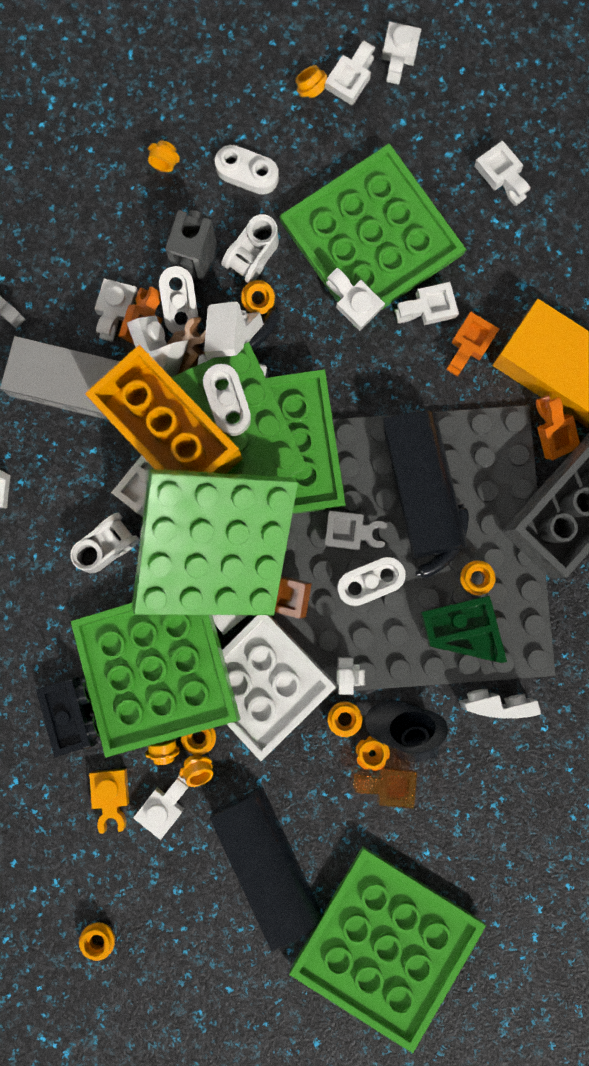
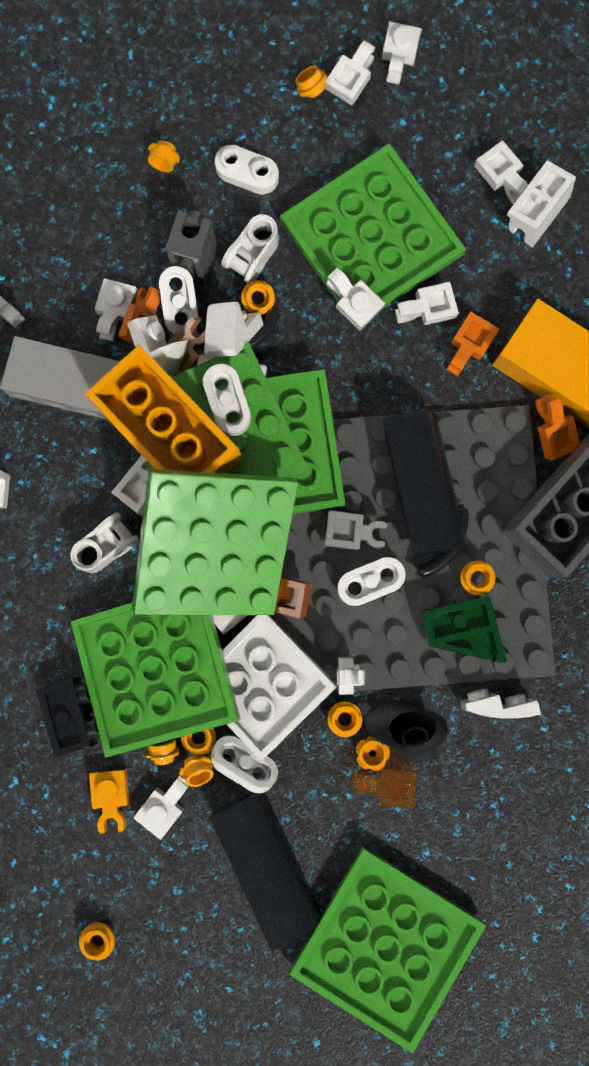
(243, 765): none -> white plate
(541, 202): none -> white hinge

